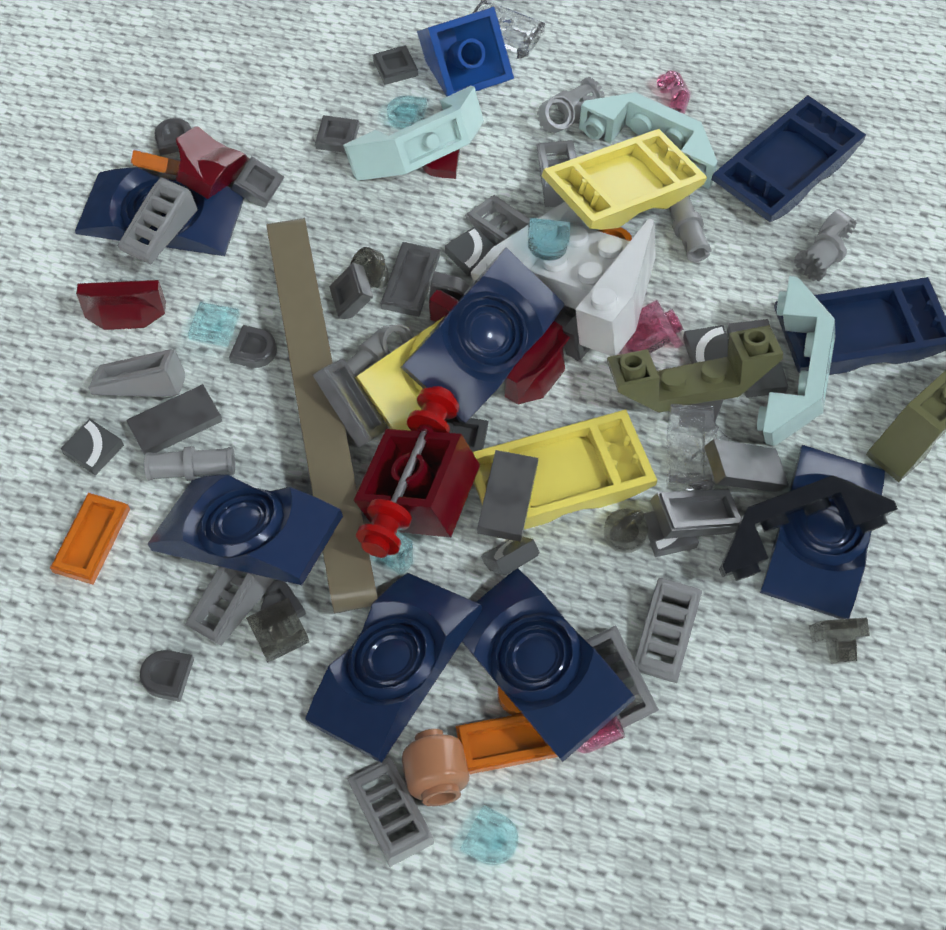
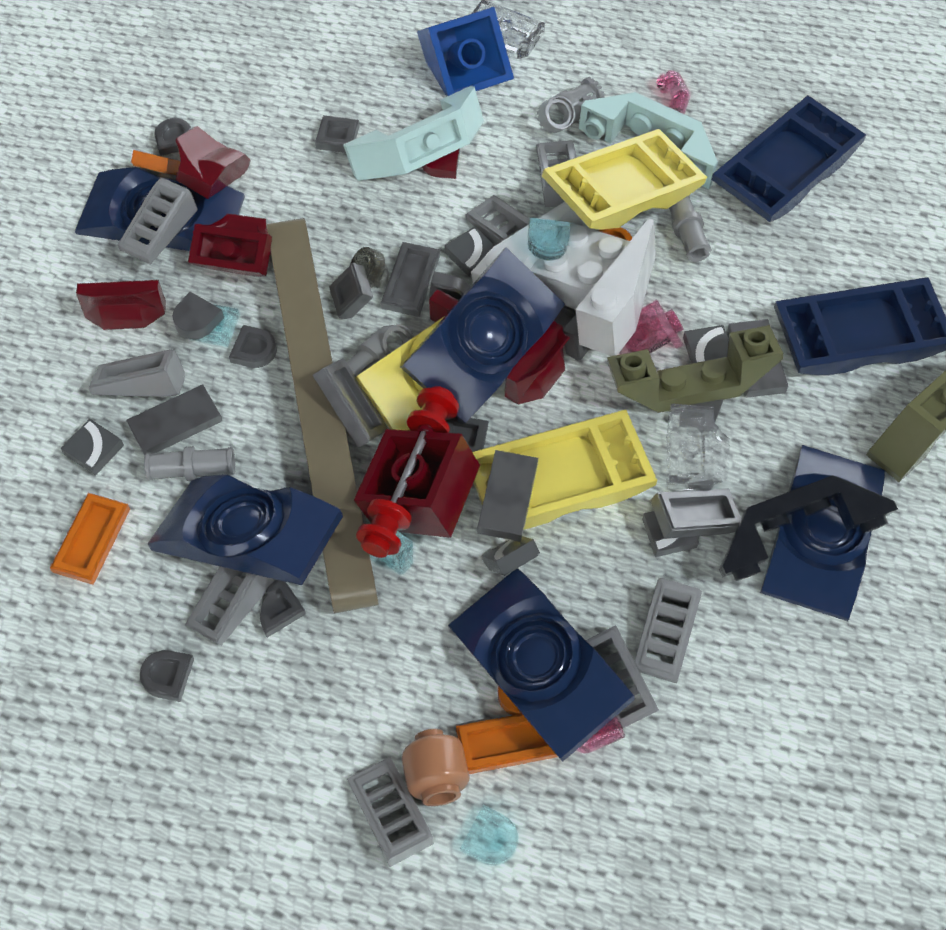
(196, 317): none -> flat silver tile
(232, 245): none -> dark red slope
(257, 182): flat silver tile -> none
(277, 630): clear smoke tile -> none
(391, 665): dark blue slope -> none
(395, 65): dark grey tile -> none
(406, 111): clear light blue tile -> none
(625, 530): clear smoke tile -> none
(746, 466): flat silver tile -> none
(791, 412): light aqua slope -> none
(827, 246): light grey connector -> none
(840, 637): clear smoke tile -> none

